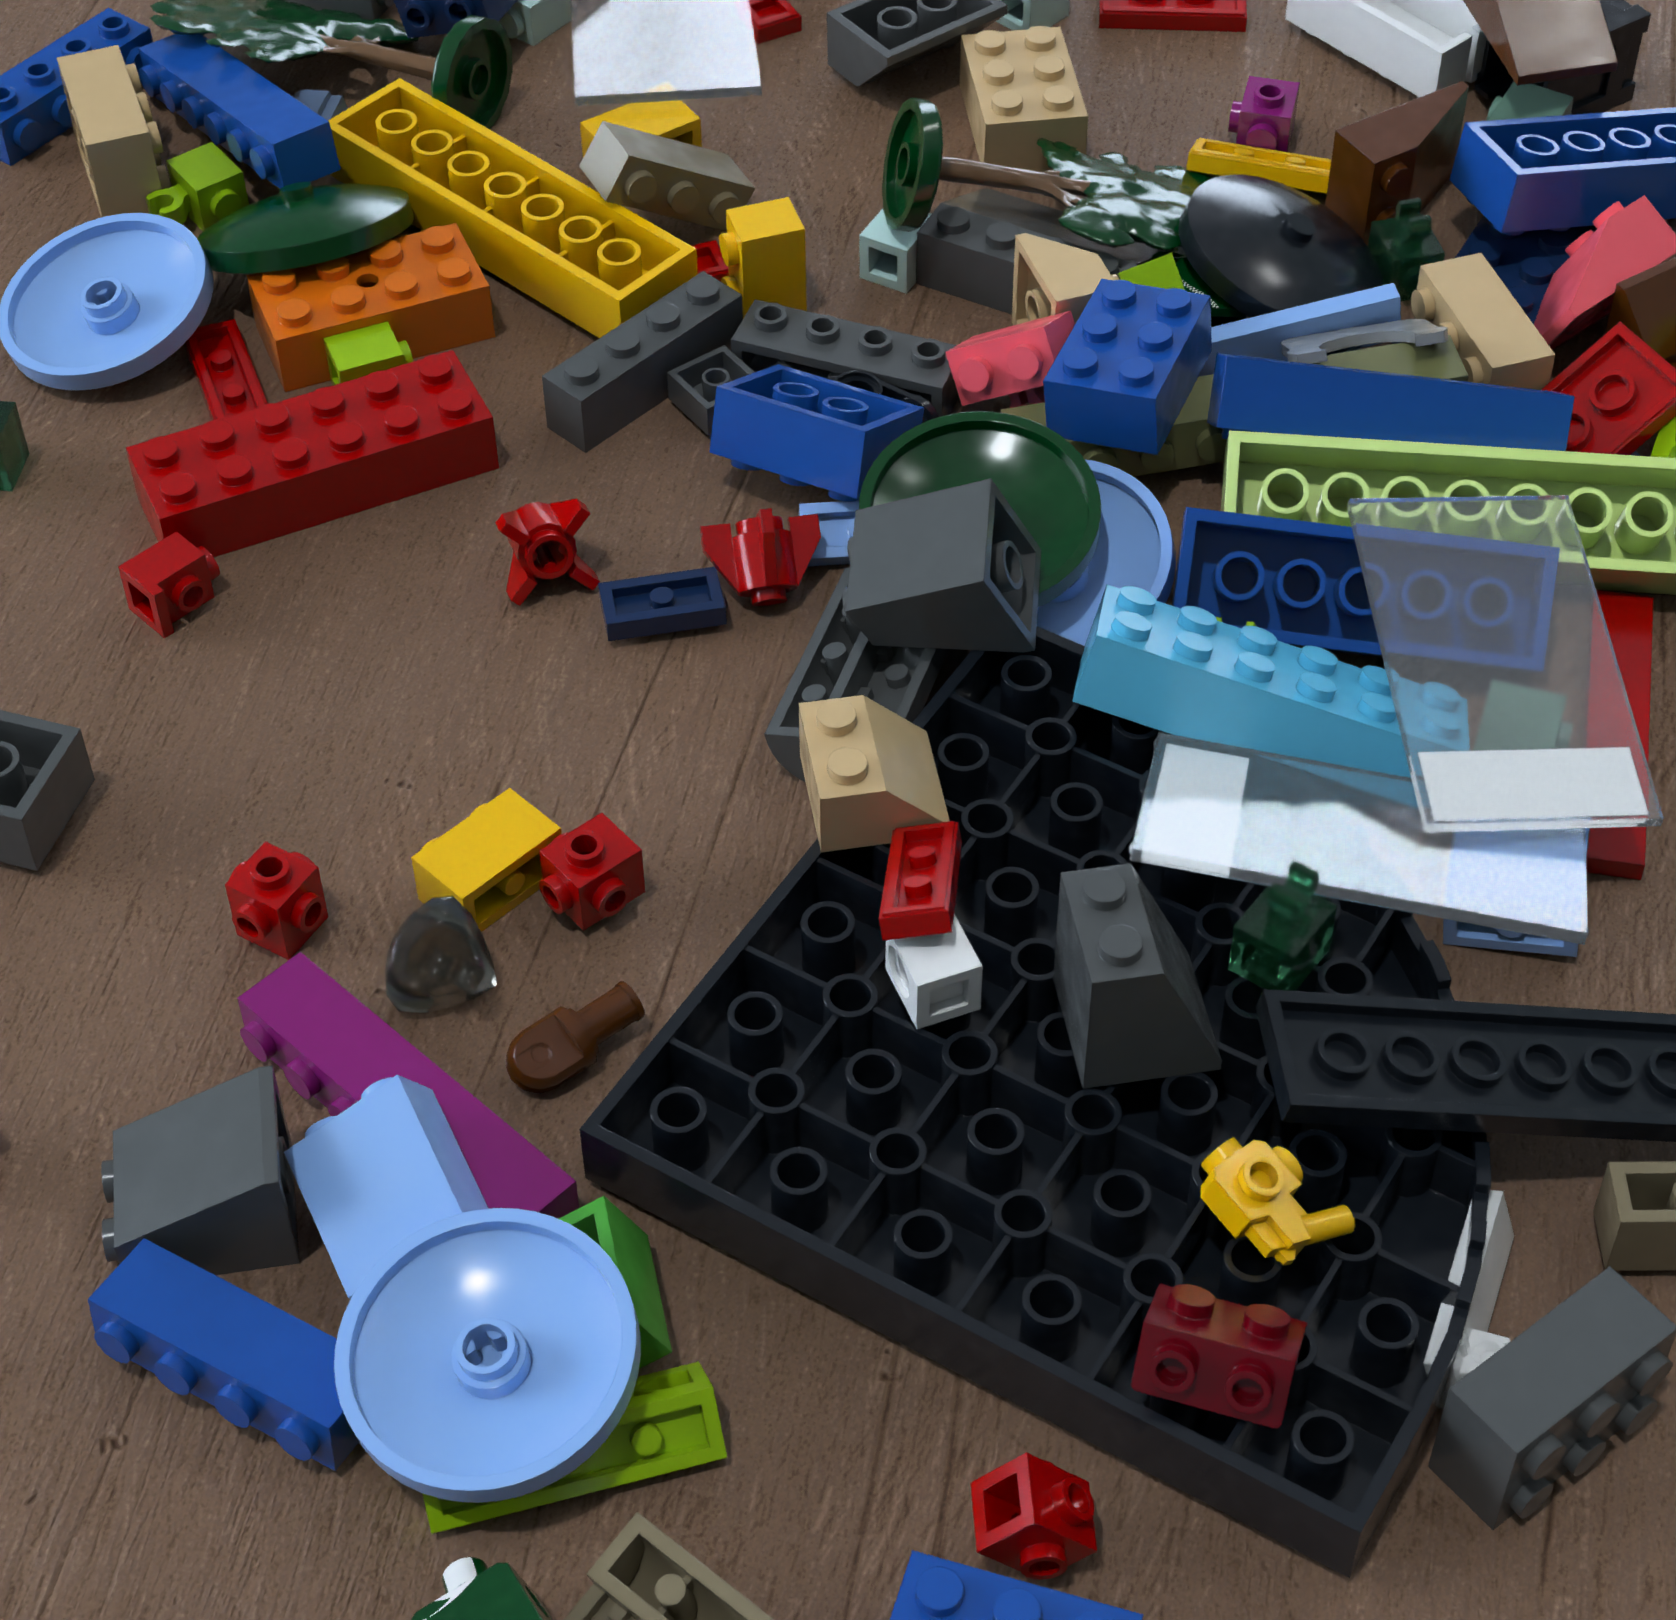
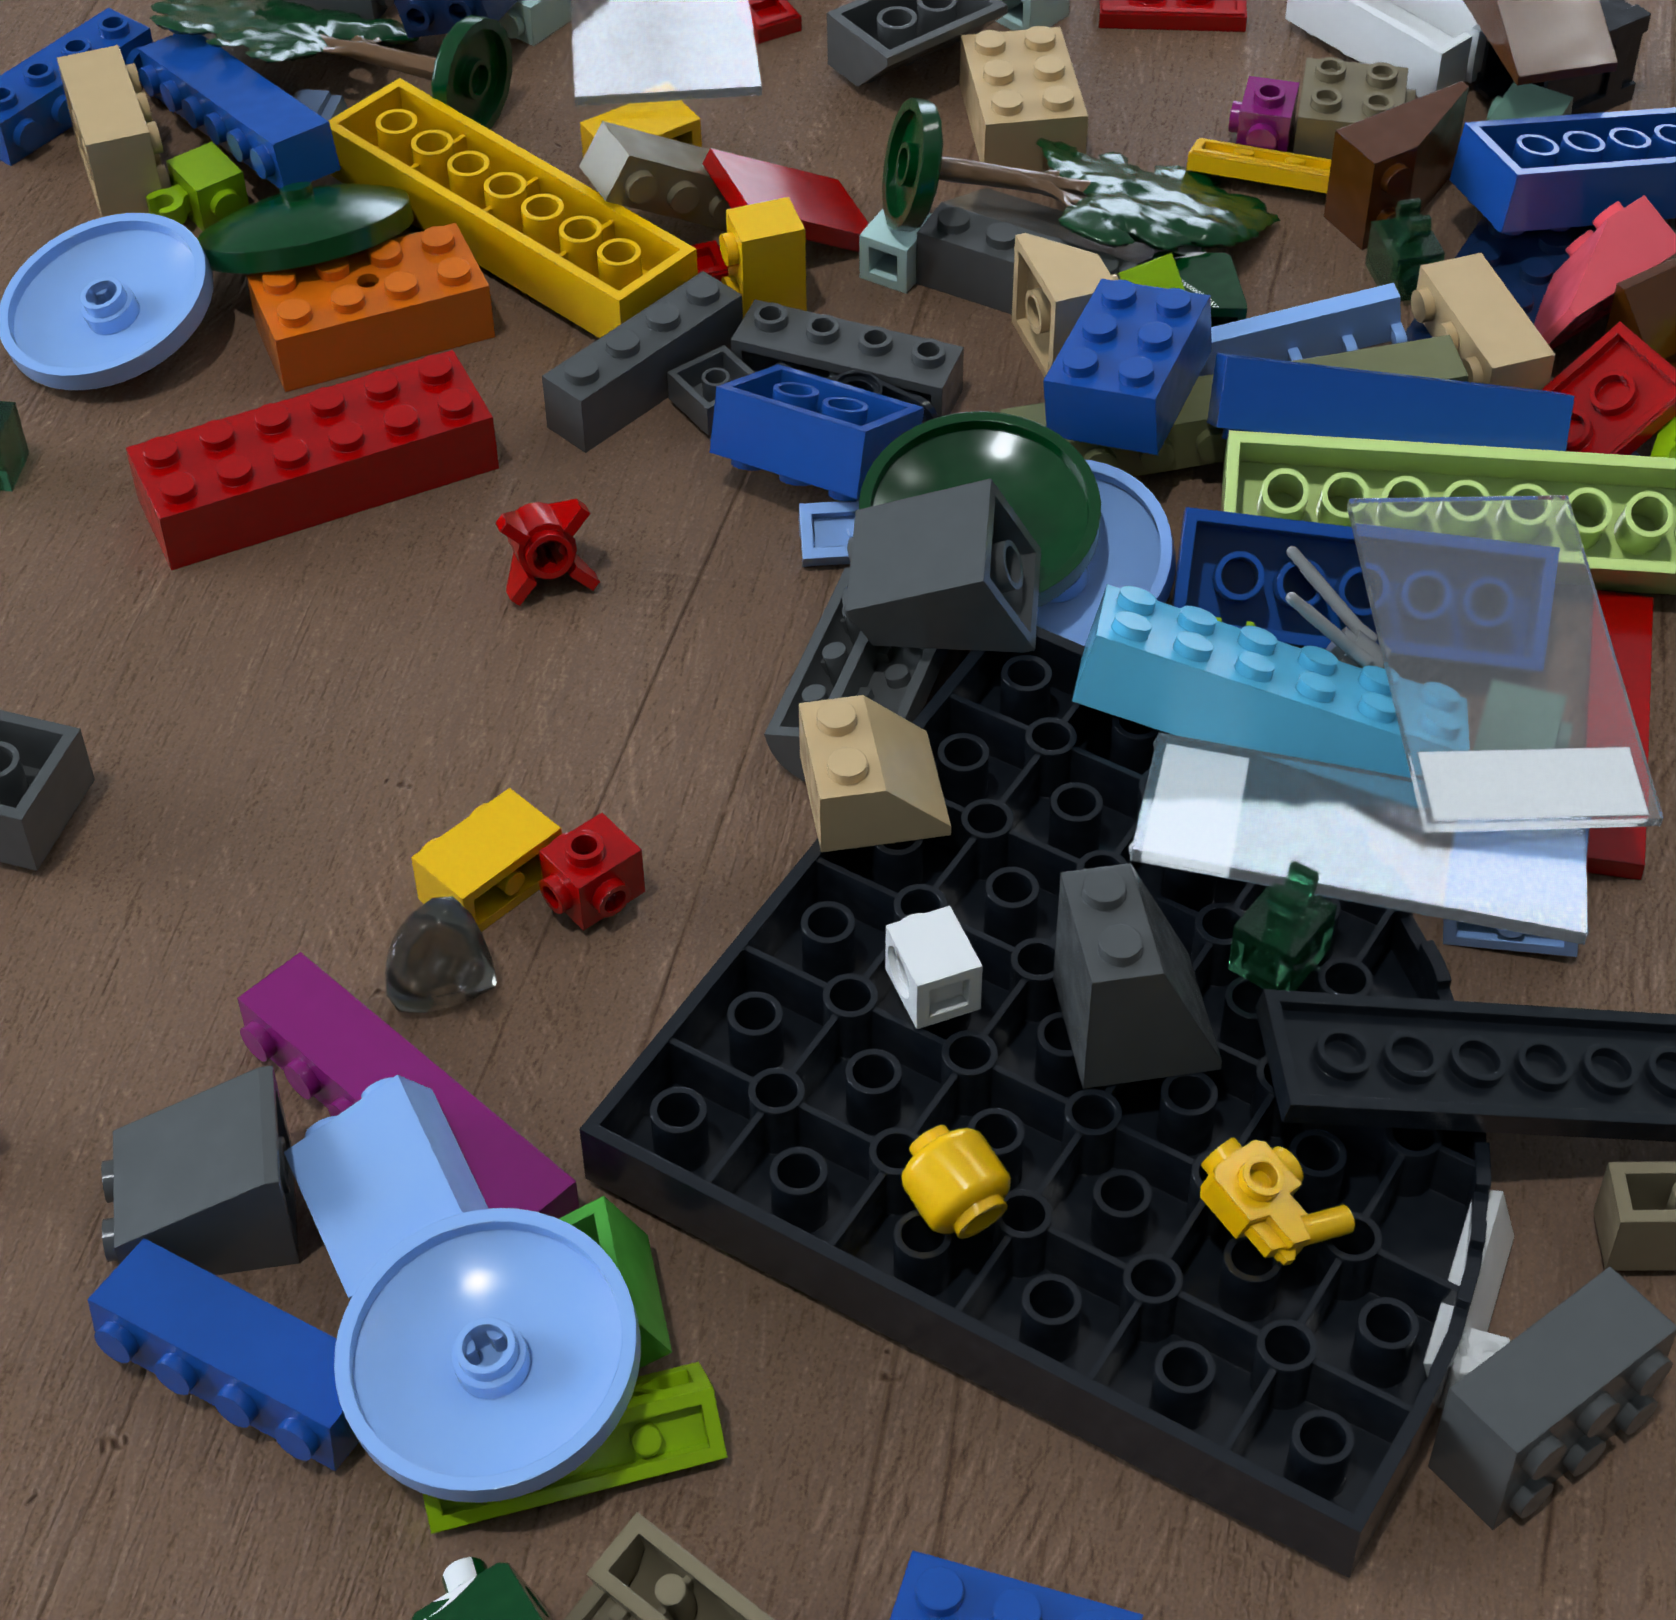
(168, 581): red brick -> none
(224, 370): red tile -> none
(276, 899): red brick -> none
(364, 352): lime brick -> none
(568, 1040): reddish brown arm -> none
(662, 603): dark blue plate -> none
(764, 556): red brick -> none
(820, 201): none -> red tile
(921, 881): red tile -> none
(956, 1181): none -> yellow head
(1009, 360): coral brick -> none
(1033, 1517): red brick -> none
(1218, 1354): dark red bracket -> none
(1271, 245): black dish -> none
(1315, 347): light grey piece -> none
(1342, 94): none -> dark tan brick
(1352, 645): none -> light grey plant

